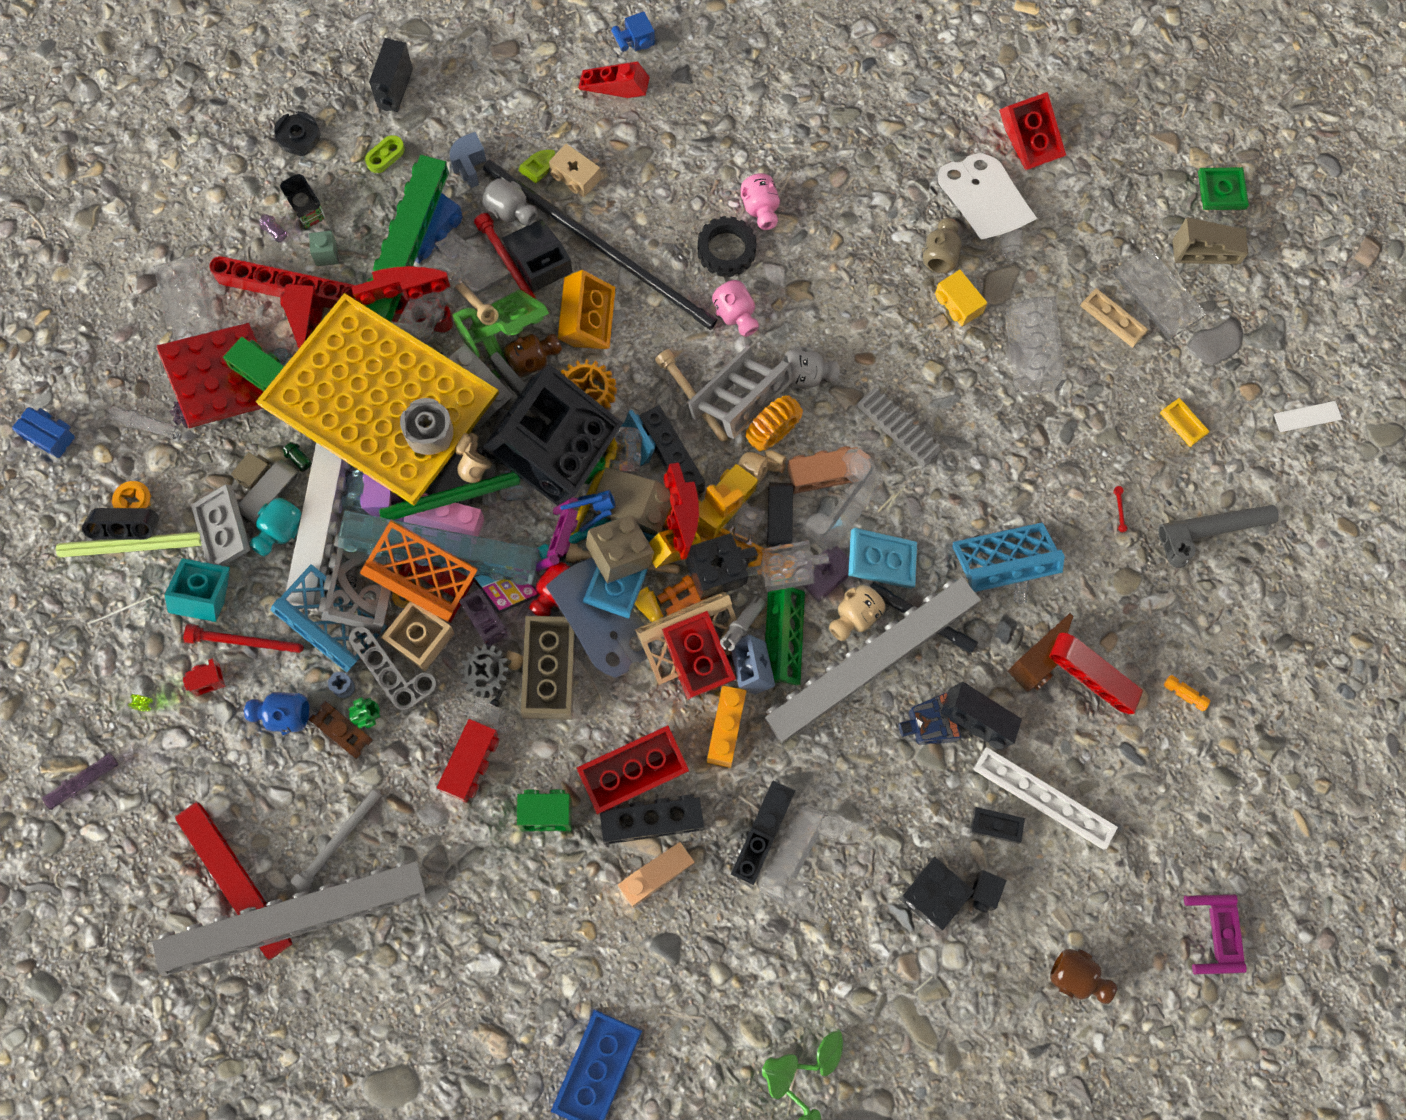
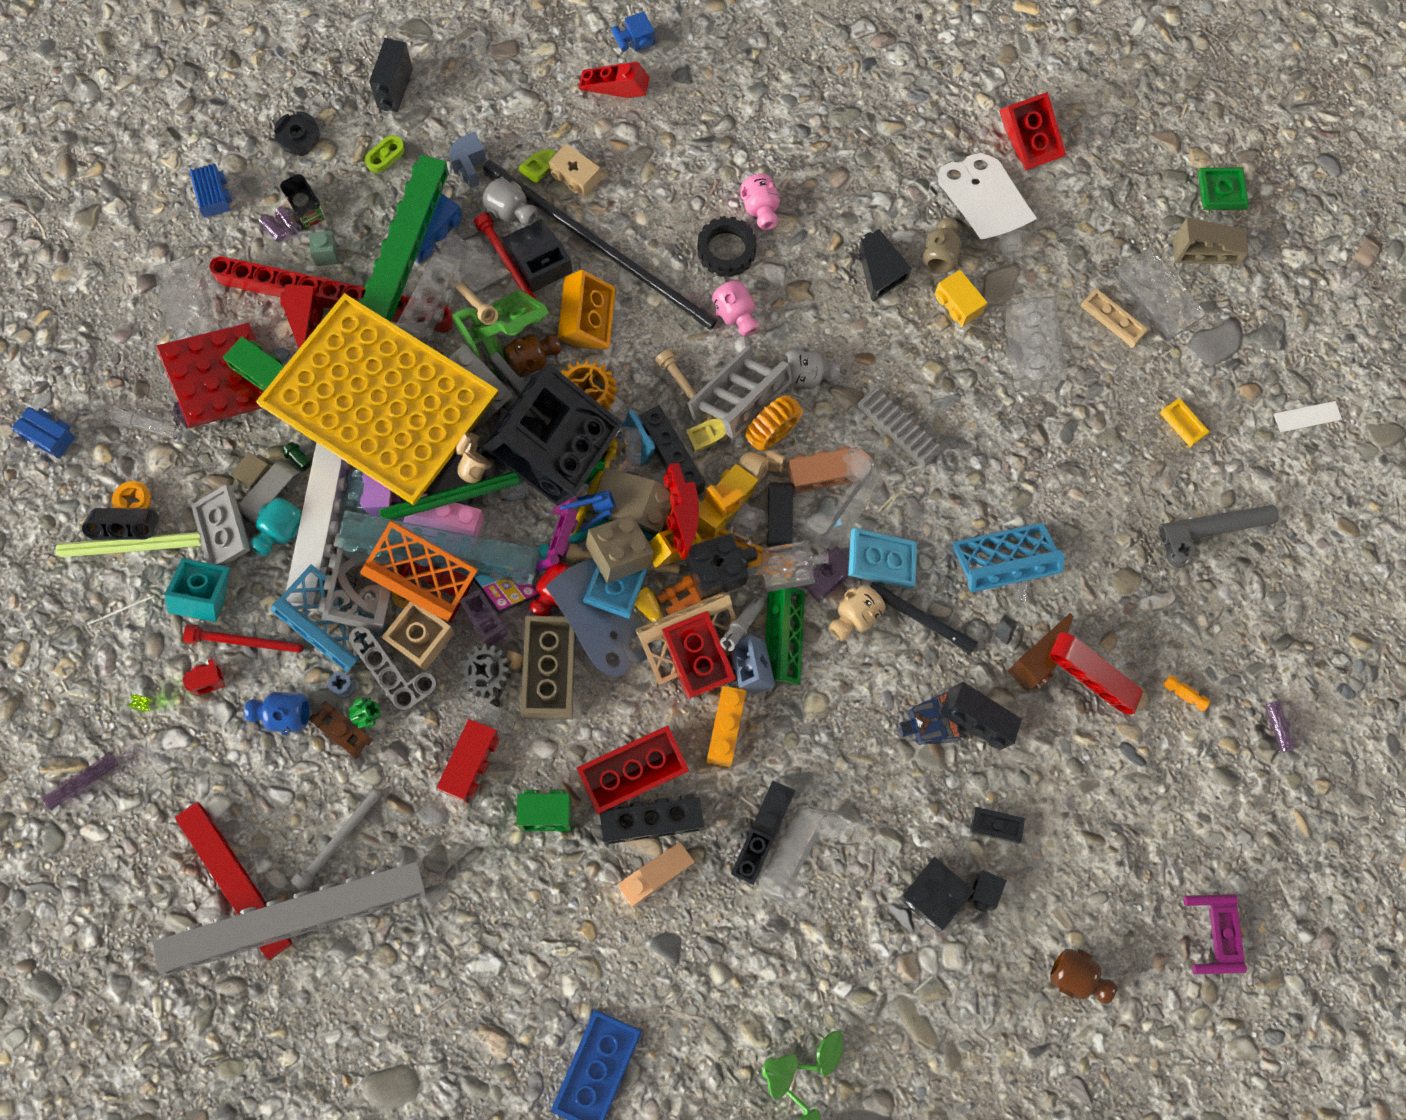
(210, 190): none -> blue brick
(285, 215): none -> clear purple pin
(409, 280): red slope -> none
(425, 439): light grey brick -> none
(706, 434): none -> light yellow plate
(872, 660): light grey brick -> none
(882, 264): none -> black slope
(1045, 798): white plate -> none
(1118, 491): red hinge -> none
(1279, 726): none -> clear purple pin

